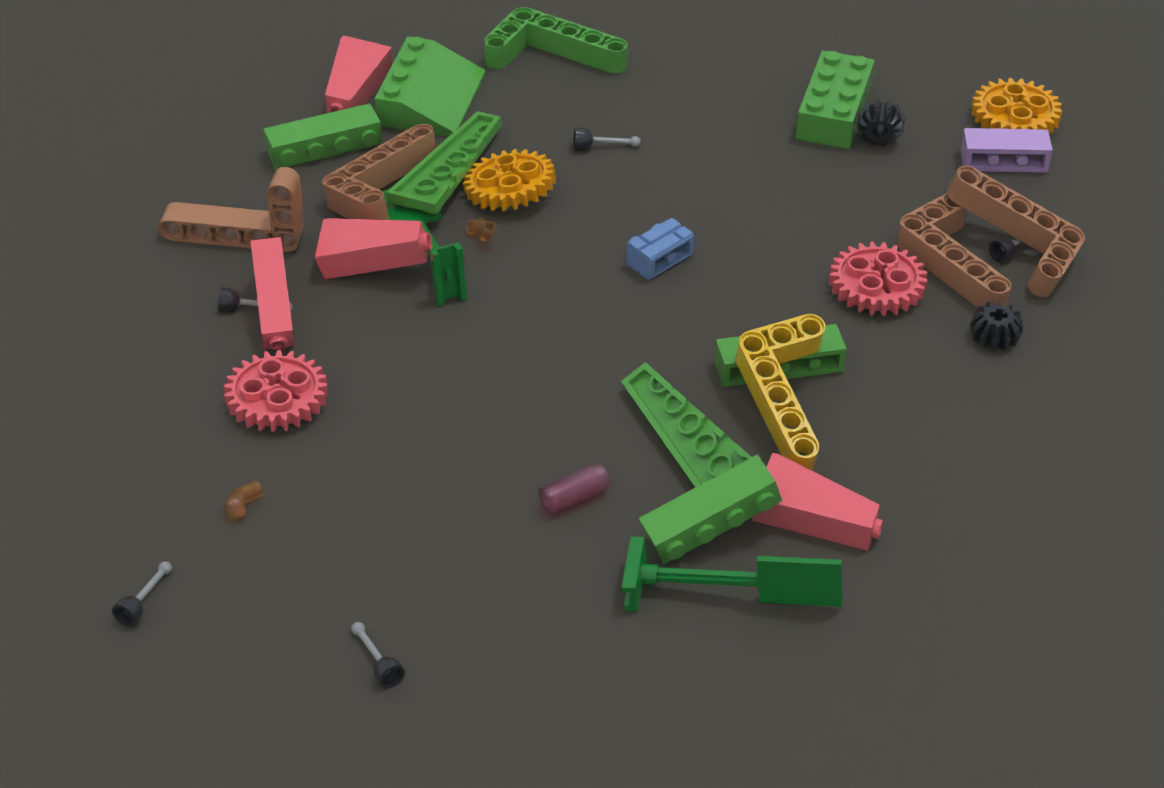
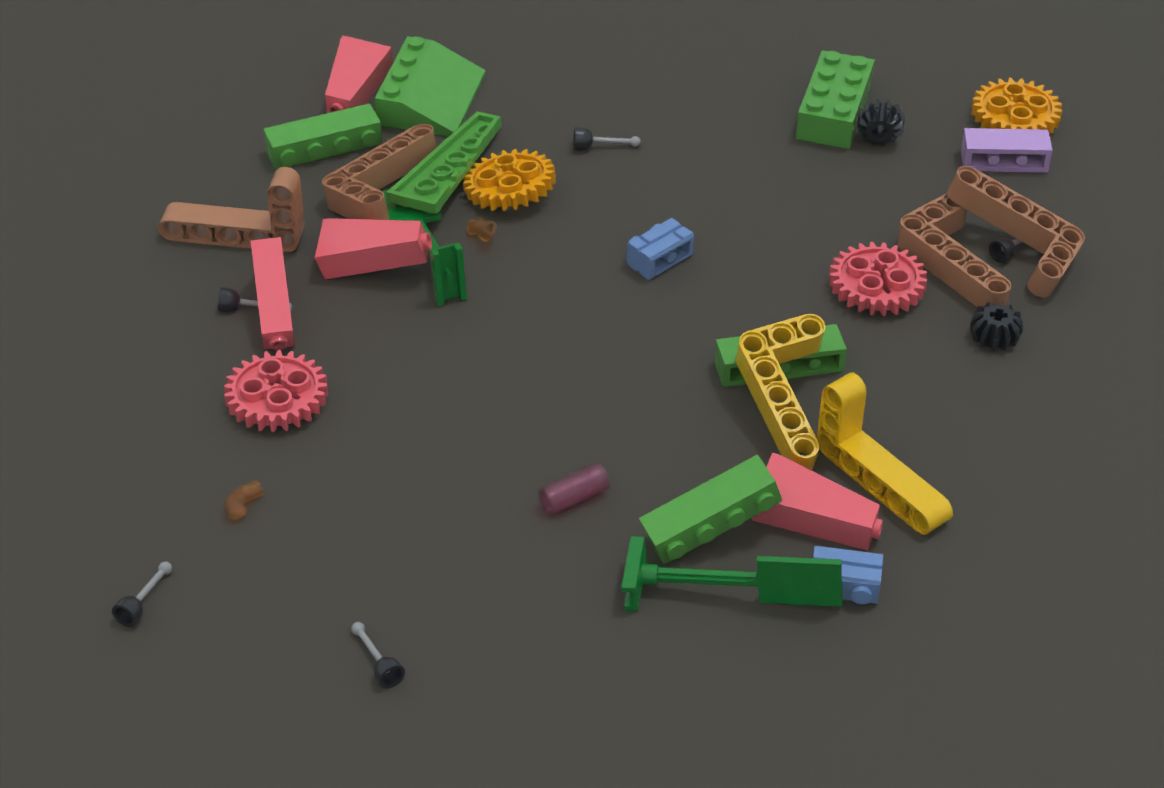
(554, 35): bright green beam -> none
(688, 434): bright green wing -> none
(859, 573): none -> medium blue brick
(871, 464): none -> yellow beam

